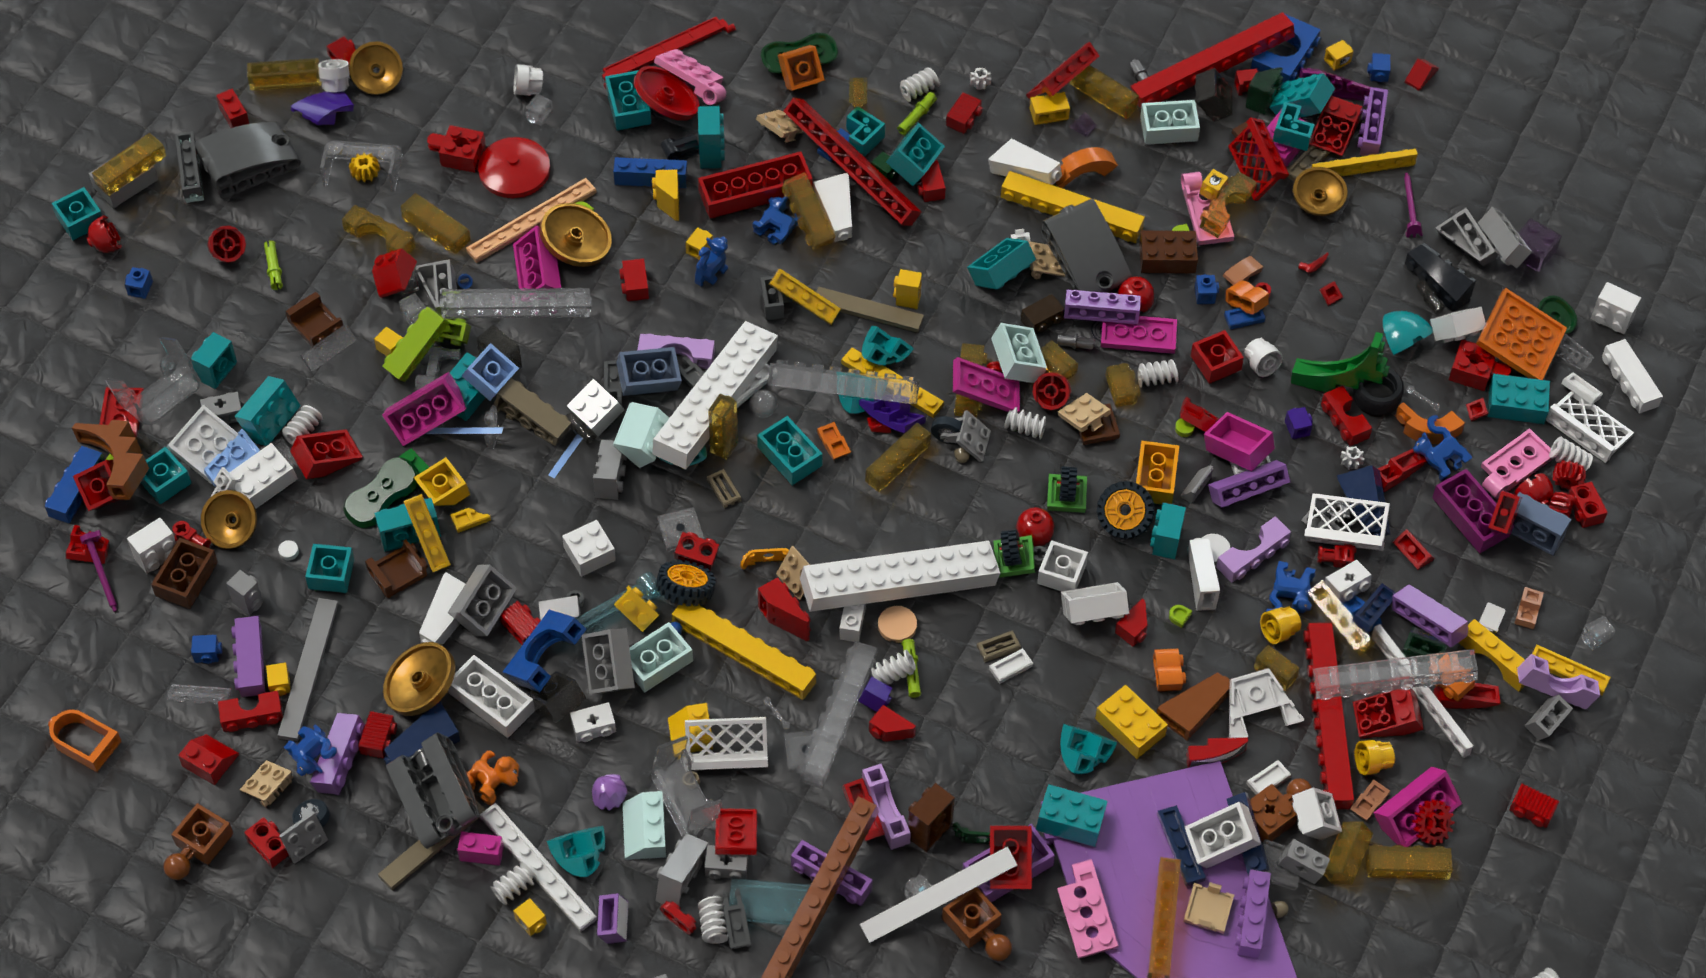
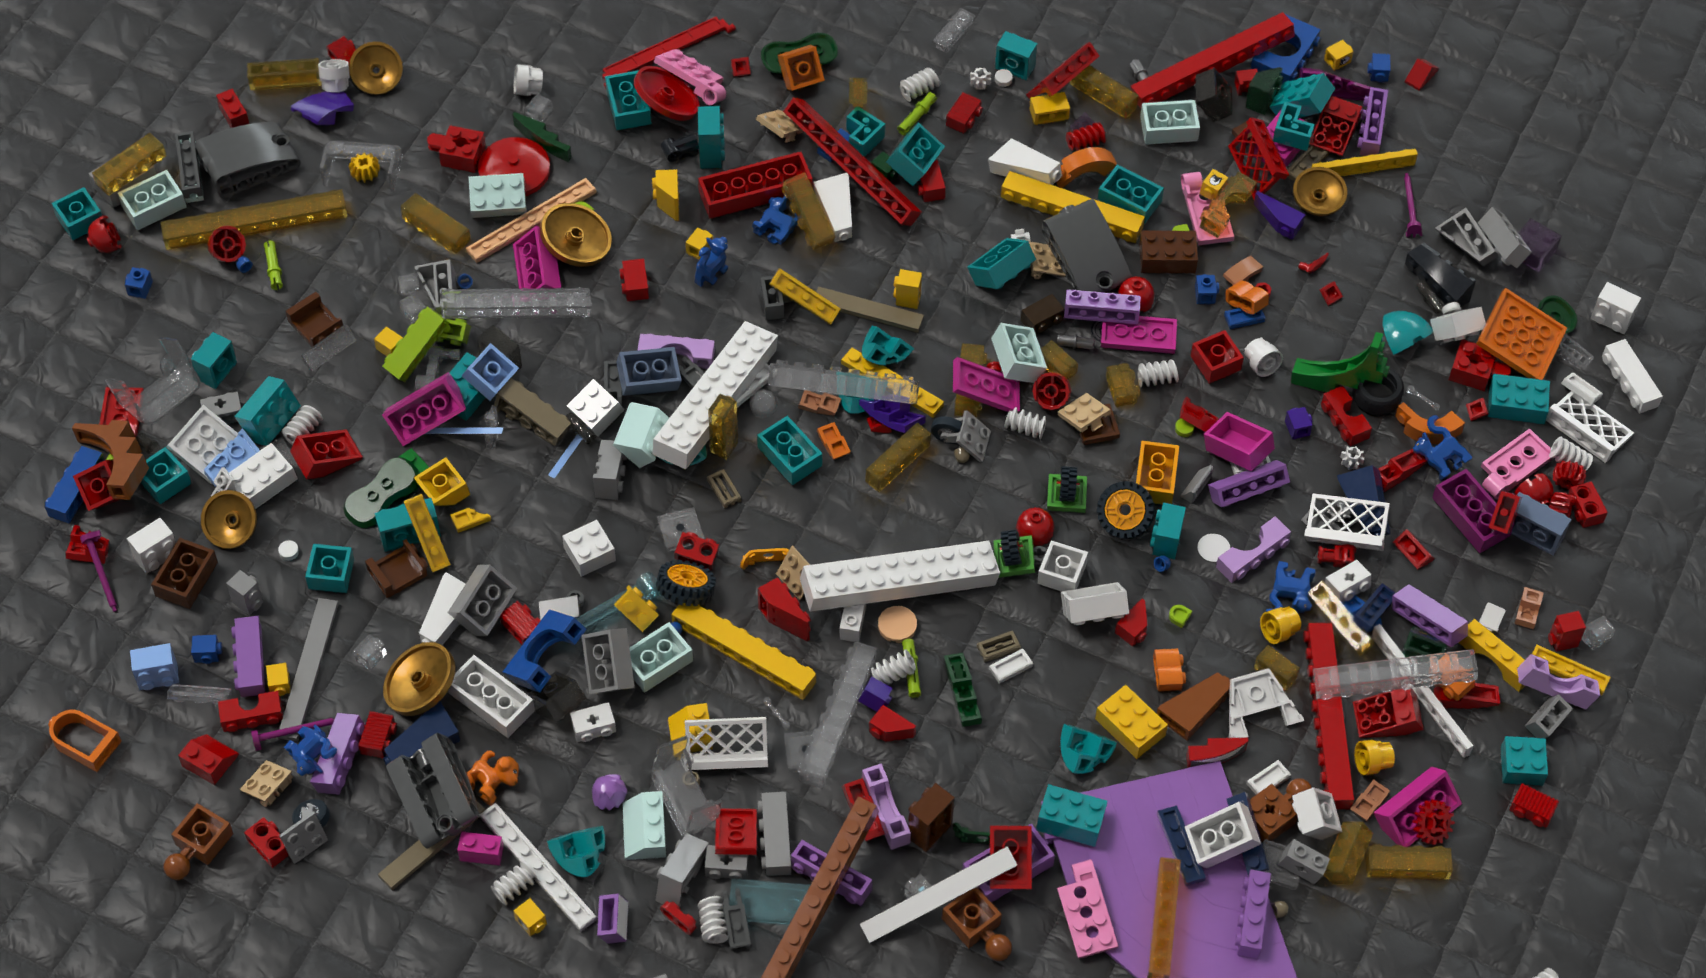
(152, 200): none -> light aqua brick
(154, 666): none -> light blue brick
(182, 530): red connector -> none
(244, 264): none -> blue hinge
(256, 218): none -> clear yellow brick
(286, 731): none -> magenta piece
(362, 222): clear yellow arch -> none
(370, 652): none -> clear brick
(393, 272): red slope -> none
(497, 195): none -> light aqua brick
(537, 132): none -> dark green slope
(641, 171): blue brick -> none
(740, 66): none -> red slope
(776, 834): none -> light grey brick
(821, 404): none -> nougat slope
(953, 30): none -> clear plate
(962, 689): none -> dark green slope
(1003, 78): none -> white tile
(1016, 55): none -> teal brick
(1086, 135): none -> red piece
(1131, 192): none -> teal brick
(1162, 560): none -> blue hinge
(1203, 574): white slope -> none
(1209, 907): tan piece -> none
(1281, 217): none -> dark purple slope
(1450, 308): none -> white tile
(1524, 760): none -> teal brick
(1567, 631): none -> red brick

